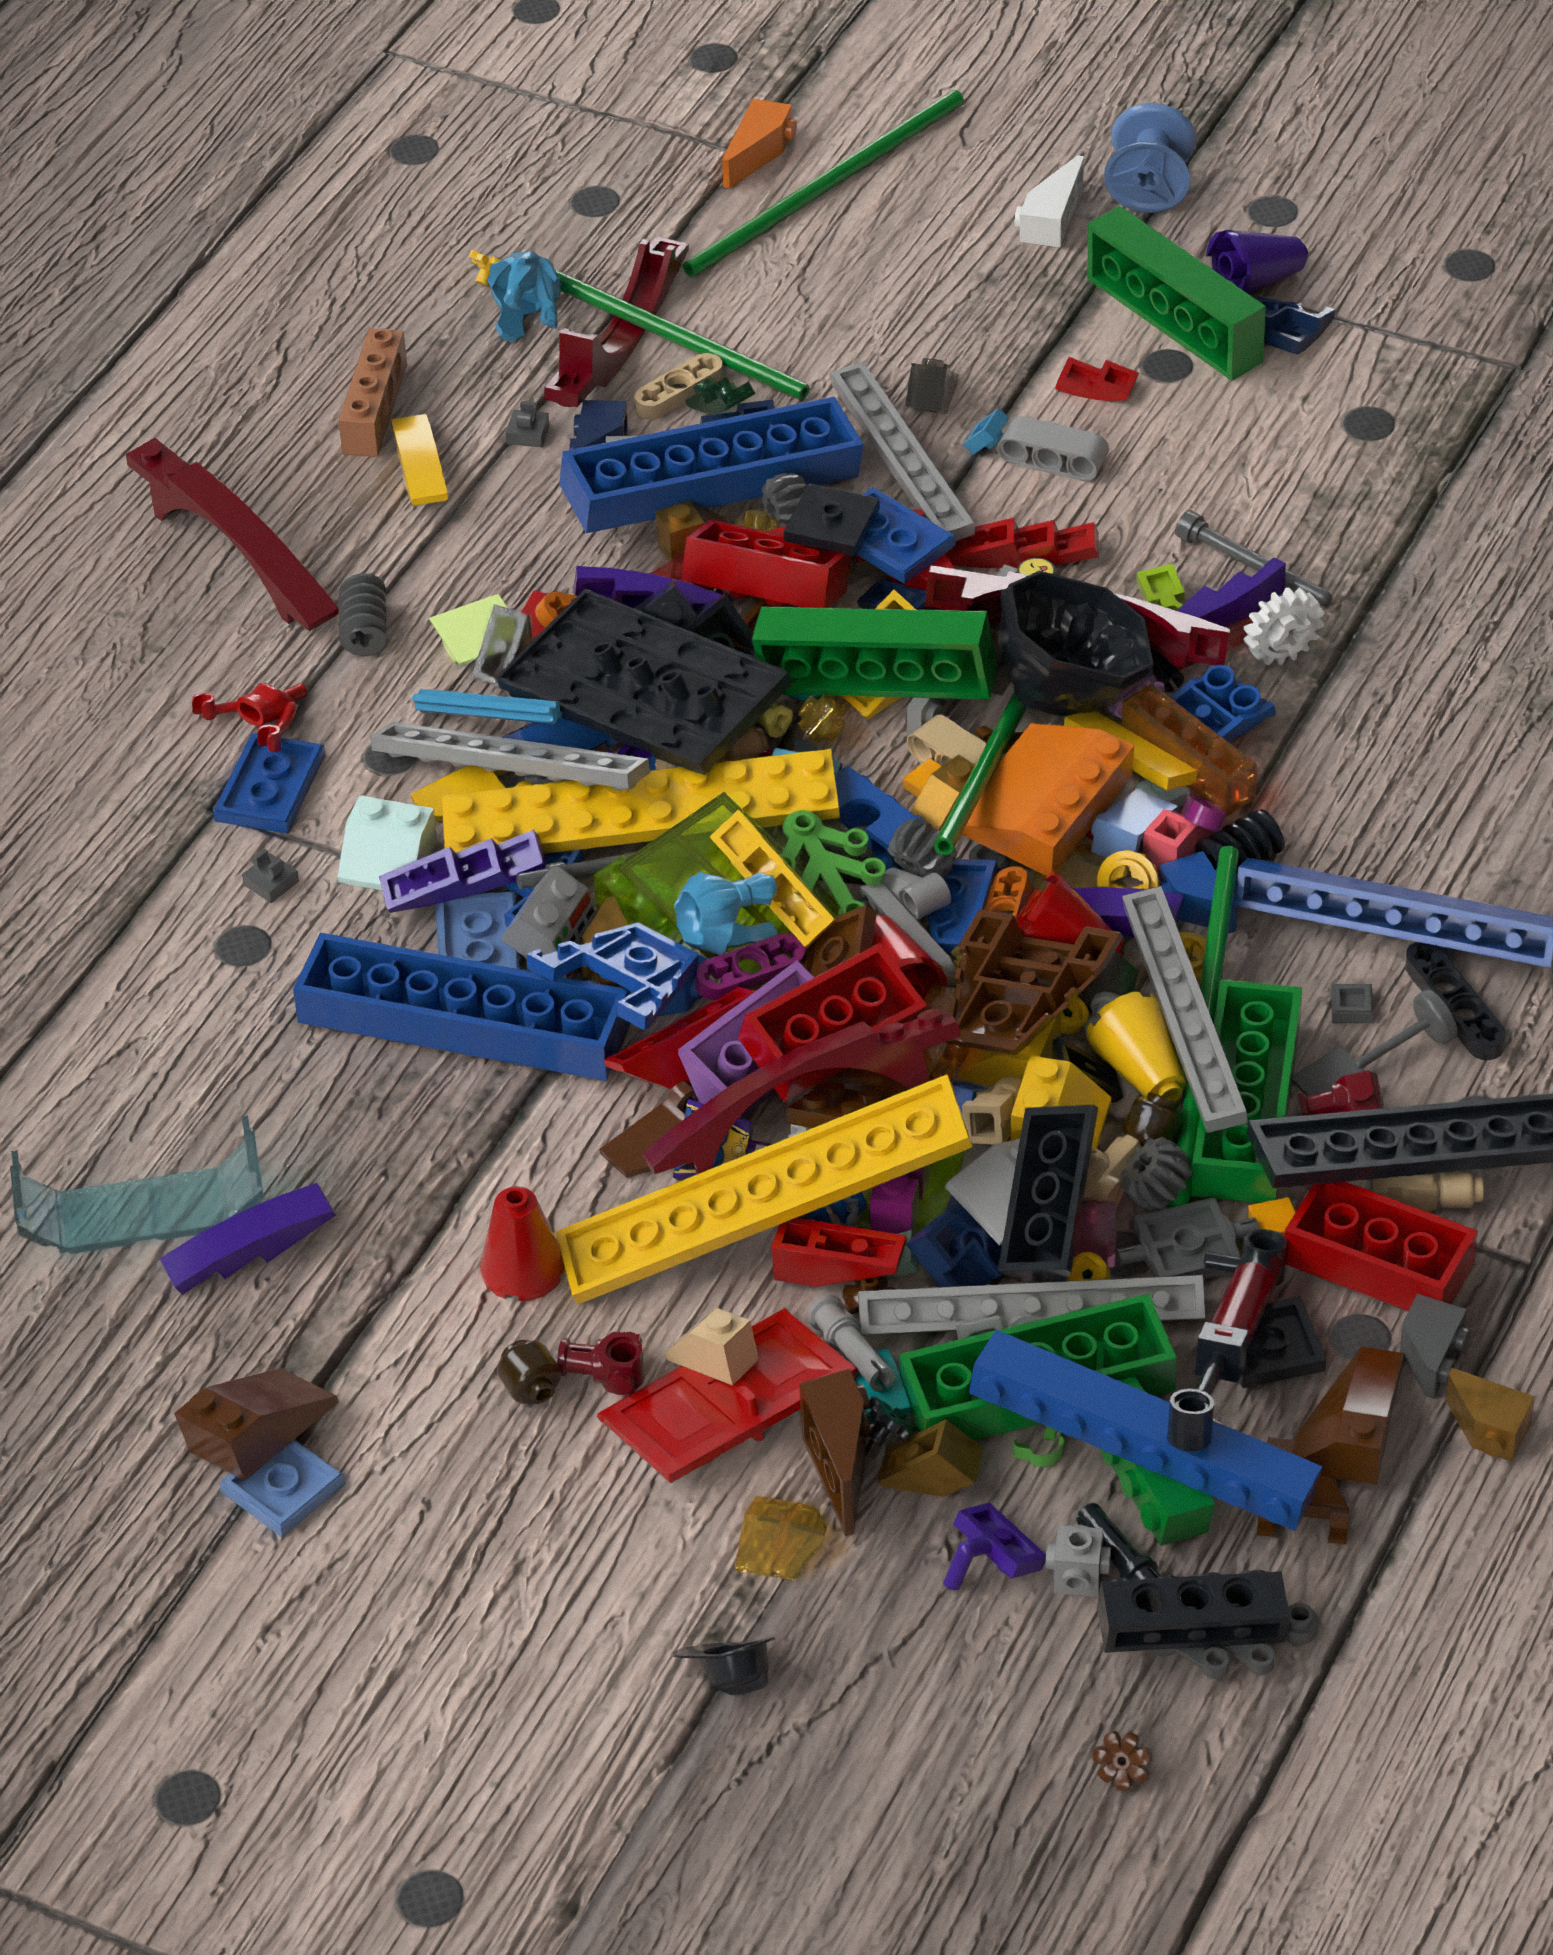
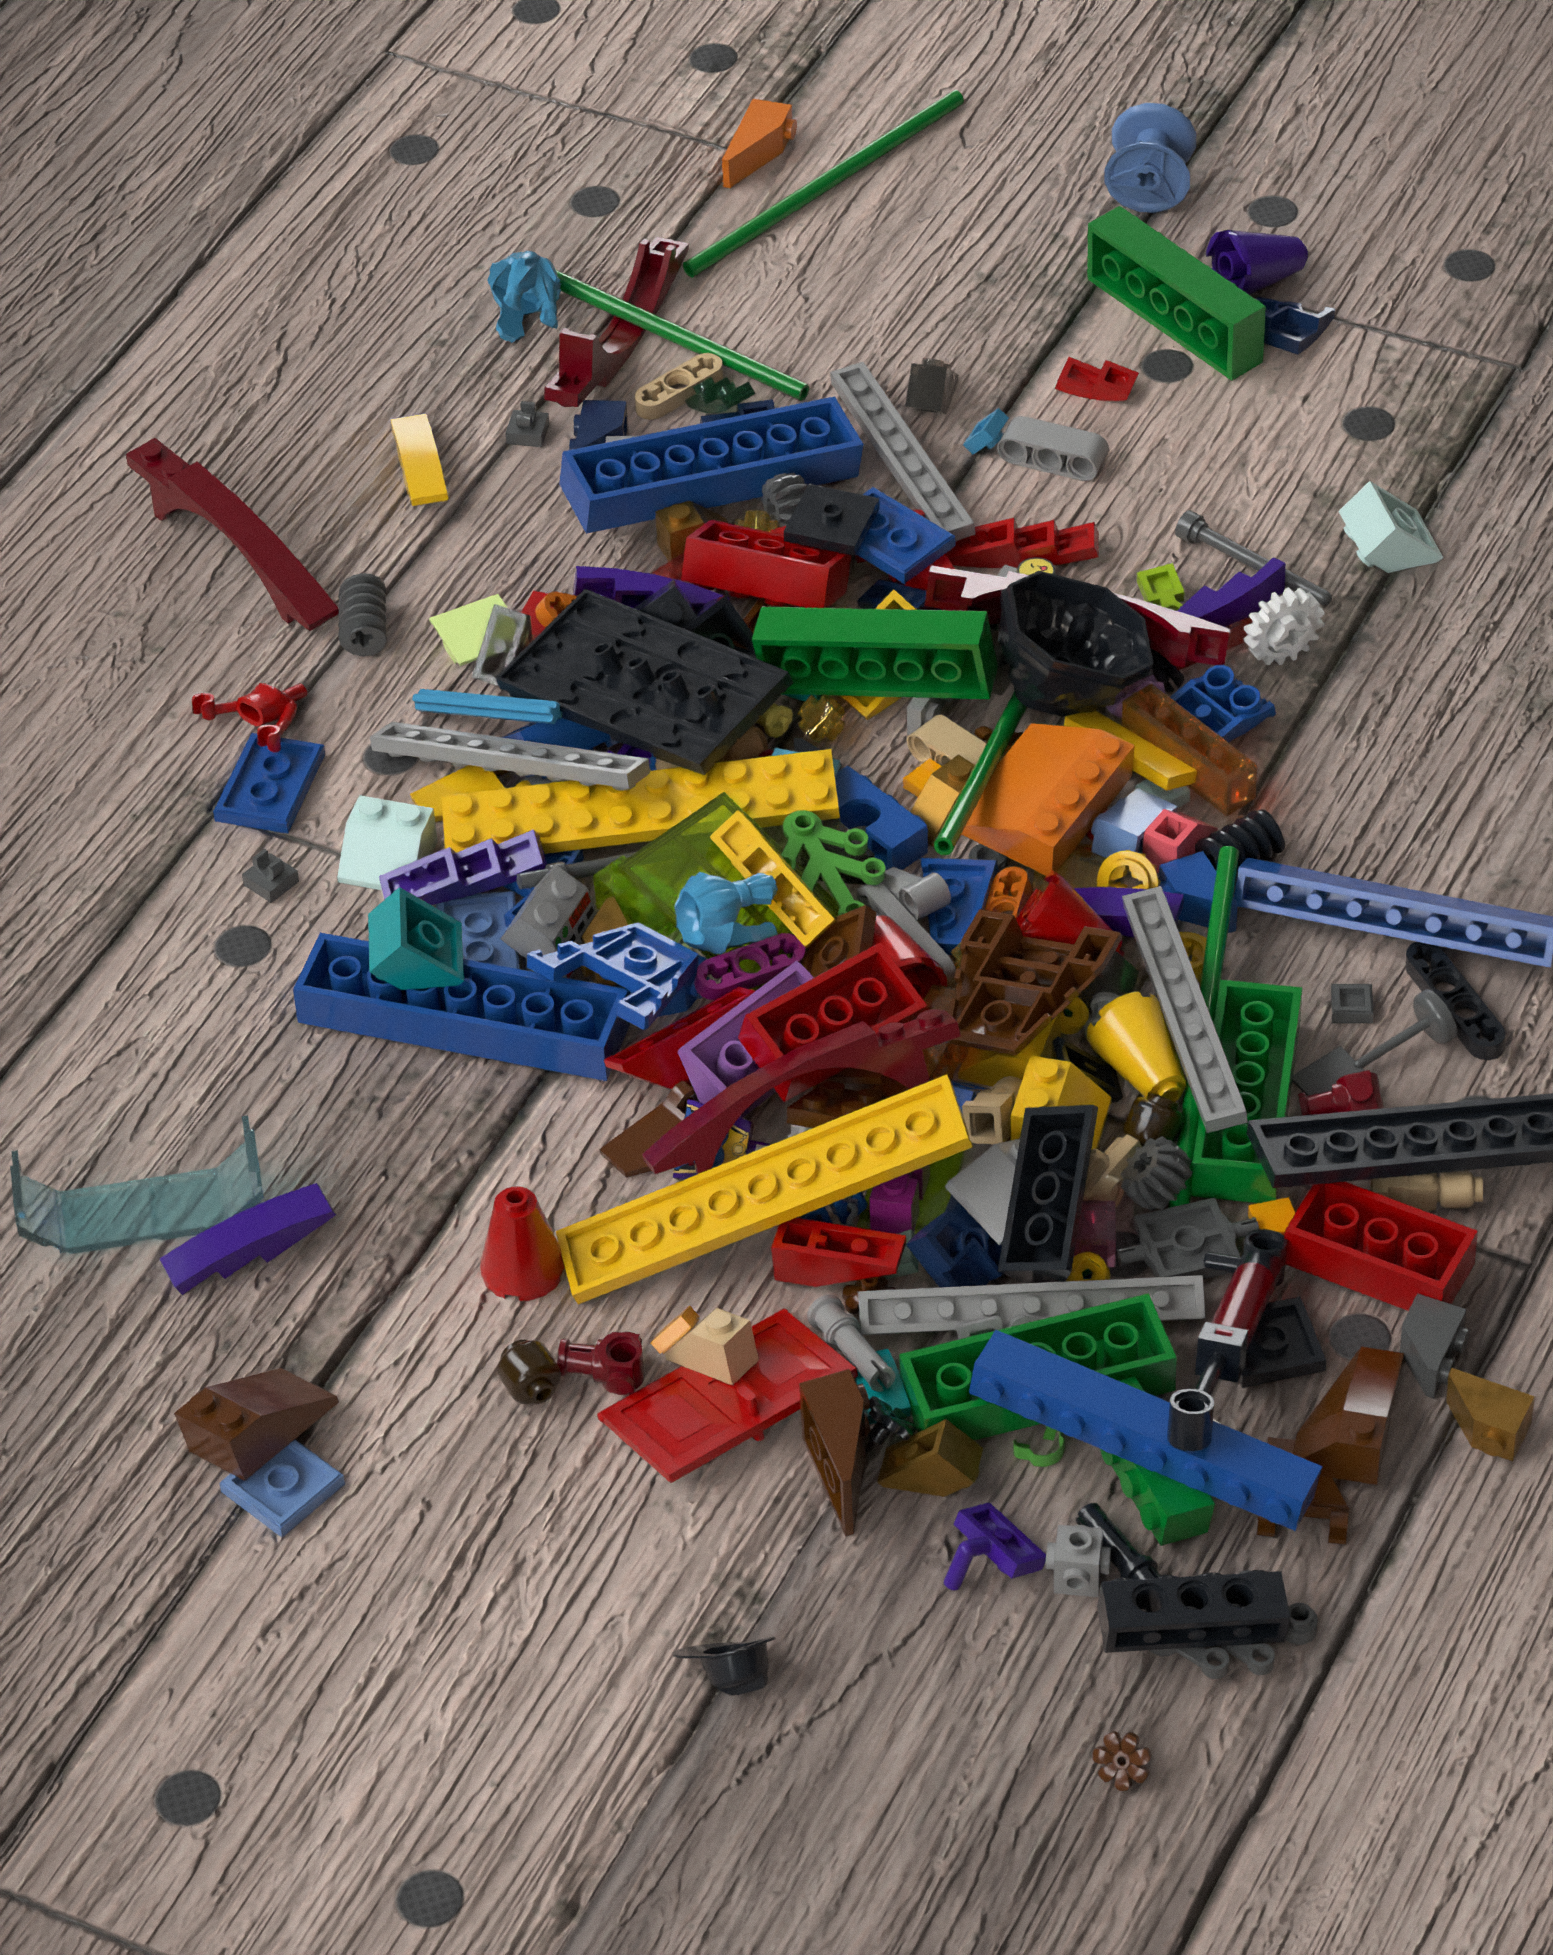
(372, 392): nougat brick -> none
(414, 943): none -> teal slope
(484, 263): yellow plant -> none
(675, 1330): none -> light orange tile
(779, 1537): clear yellow slope -> none
(915, 851): dark grey gear -> none
(1051, 205): white slope -> none
(1203, 813): magenta beam -> none
(1387, 531): none -> light aqua slope

